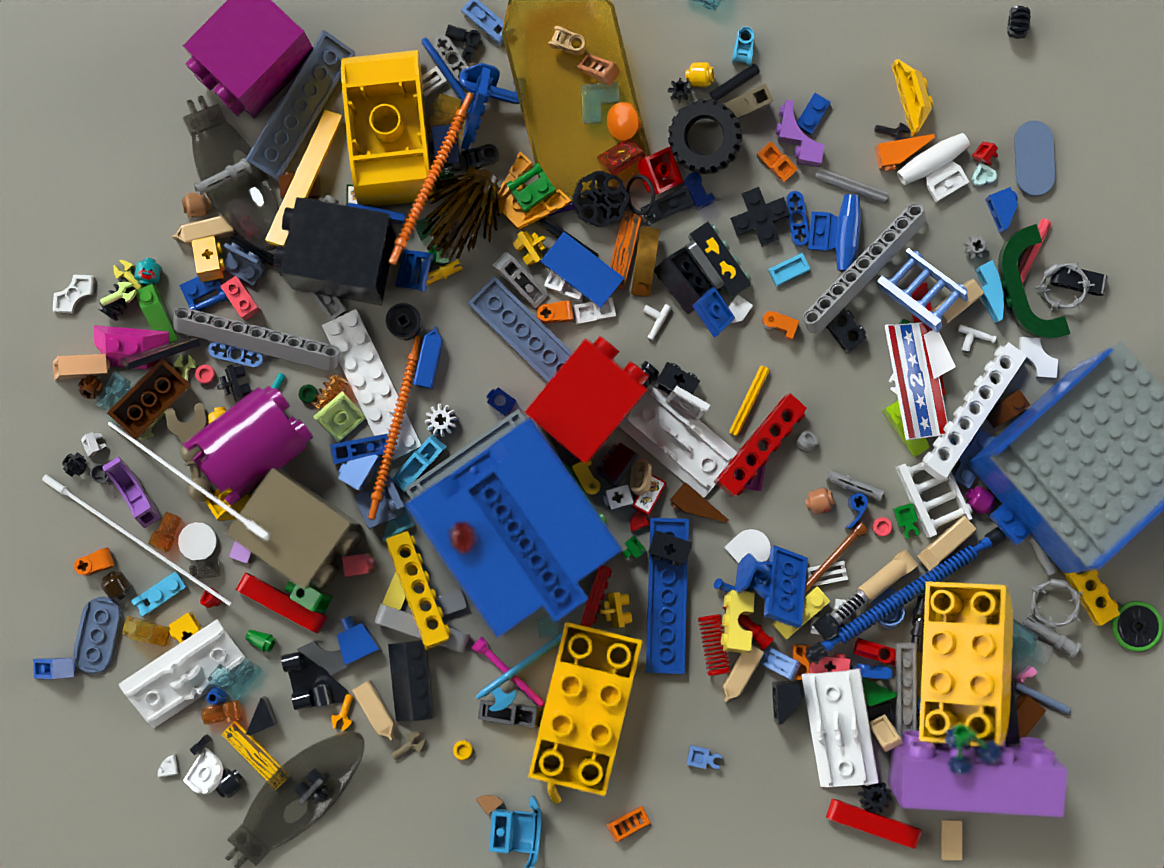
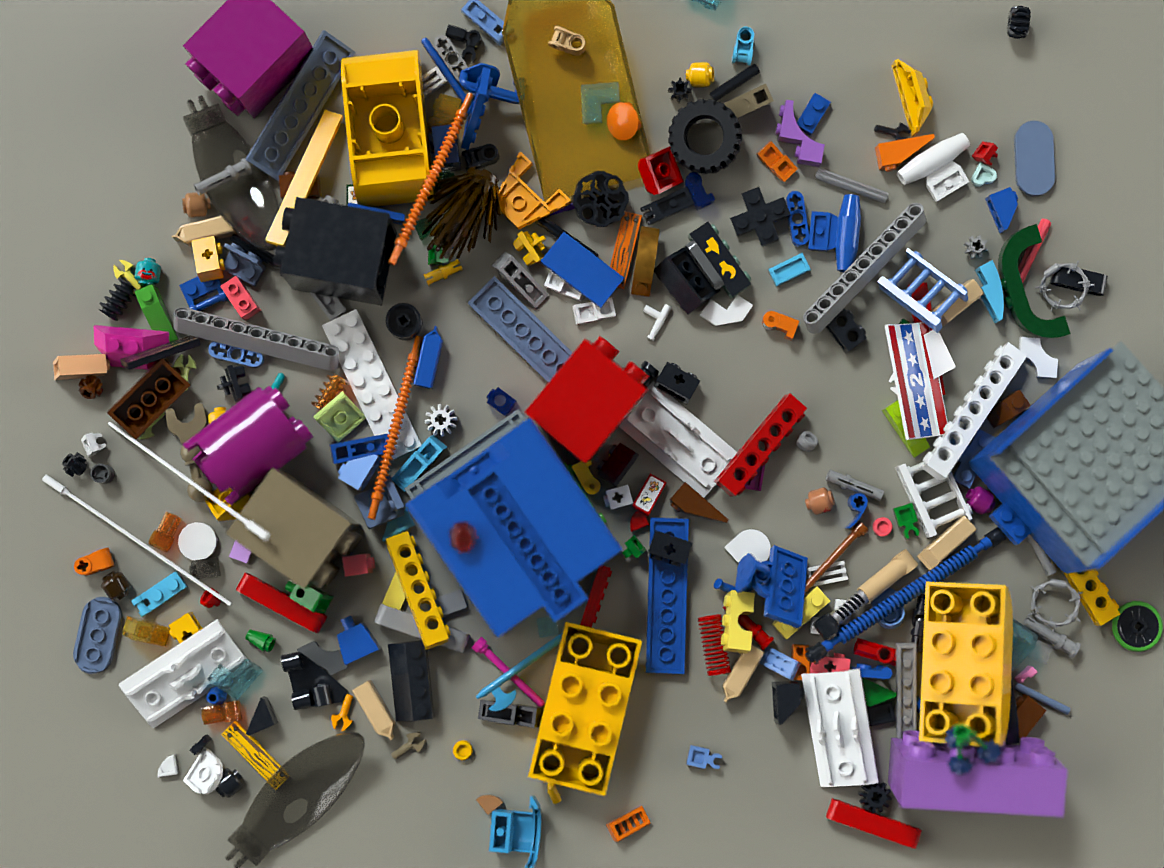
(53, 668): slope -> none
(79, 288): white tile -> none
(116, 386): clear light blue plate -> none
(120, 294): yellowish green bar -> none
(130, 487): medium lavender arch -> none
(205, 374): coral tile -> none
(307, 393): dark green tile -> none
(317, 780): black hips -> none
(409, 270): blue plate -> none
(535, 192): green plate -> none
(559, 312): orange piece -> none
(605, 76): nougat slope -> none
(613, 609): yellow hips -> none
(621, 156): clear red tile -> none
(640, 480): tan plate -> none
(652, 194): black tyre -> none
(687, 403): white tile -> none
(713, 311): blue tile -> none
(749, 400): yellow axle -> none
(885, 733): tan tile -> none
(951, 839): tan tile -> none
(971, 333): white piece -> none

